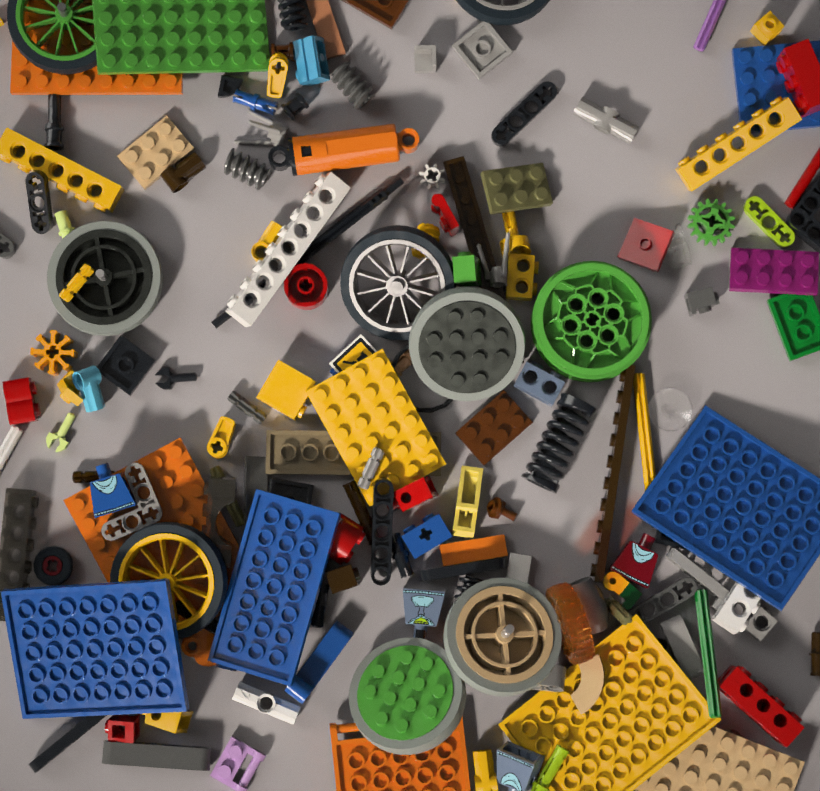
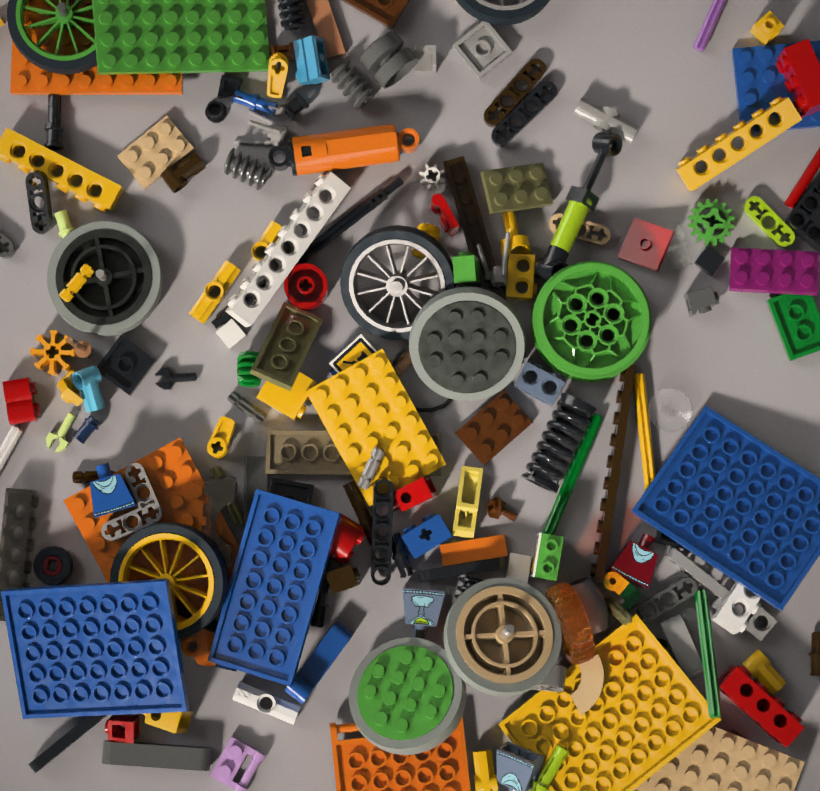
(82, 348): none -> medium nougat piece
(86, 429): none -> dark blue pin
(206, 304): none -> yellow piece
(218, 117): none -> black piece
(230, 334): none -> white tile
(244, 364): none -> green gear
(286, 346): none -> olive plate
(385, 55): none -> dark grey wheel
(512, 91): none -> dark brown beam
(546, 556): none -> bright green piece
(572, 475): none -> green axle
(580, 203): none -> black piece
(593, 239): none -> tan beam
(709, 261): none -> black tile
(761, 668): none -> yellow piece

